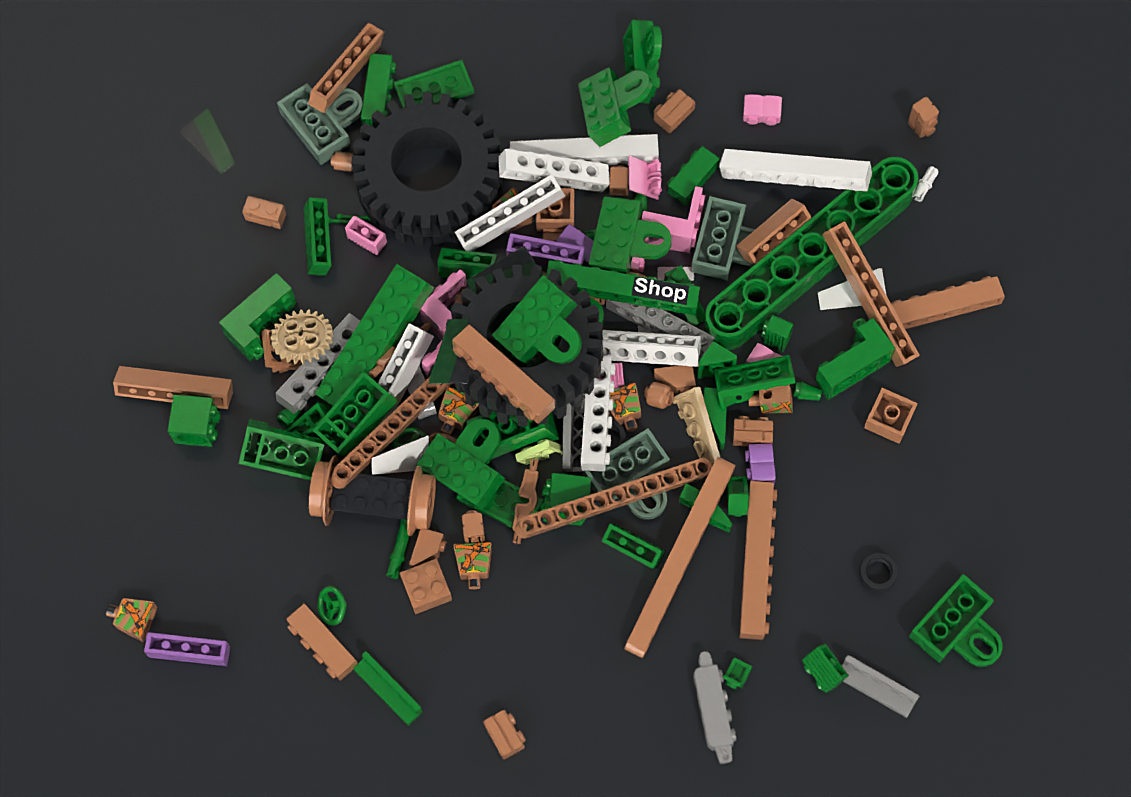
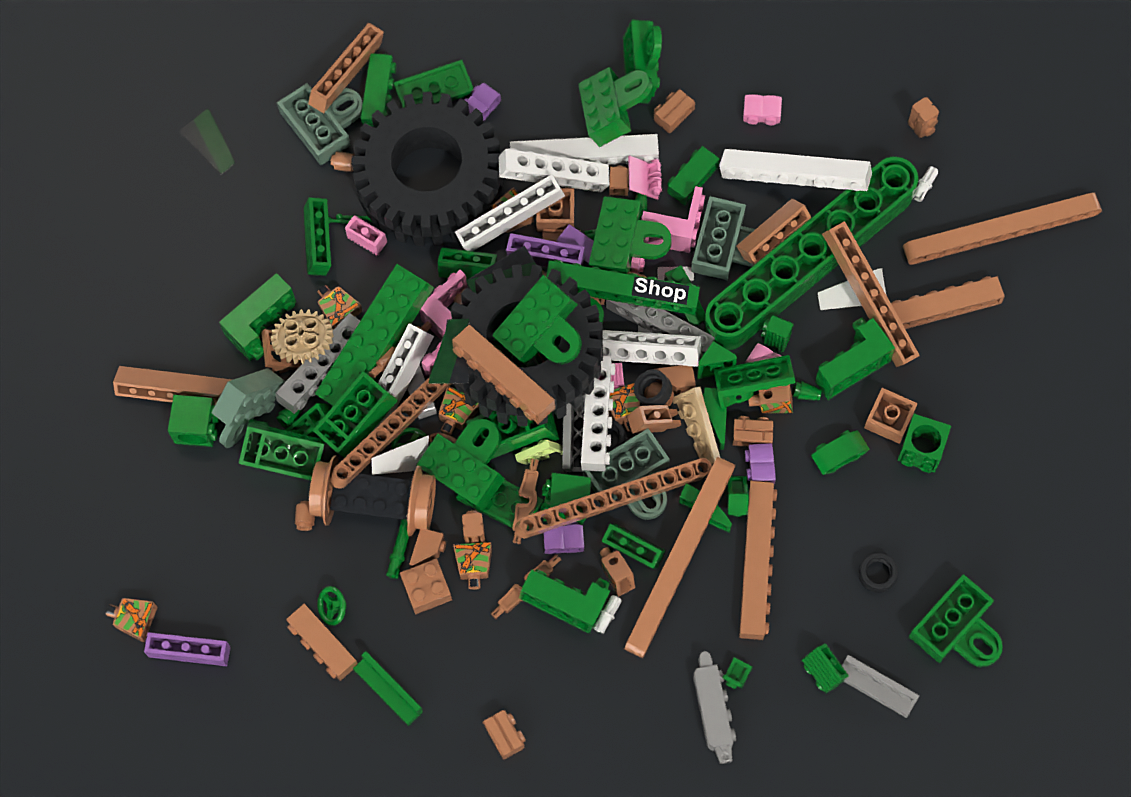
(243, 401): none -> sand green brick
(264, 212): nougat brick -> none
(303, 518): none -> nougat brick
(337, 305): none -> torso
(483, 99): none -> medium lavender brick
(511, 599): none -> nougat piece
(564, 539): none -> medium lavender brick
(564, 602): none -> green hinge
(607, 614): none -> white axle
(617, 571): none -> nougat torso
(647, 377): none -> black tyre
(656, 418): none -> nougat hinge
(839, 452): none -> green brick
(927, 428): none -> green brick
(1002, 228): none -> nougat beam

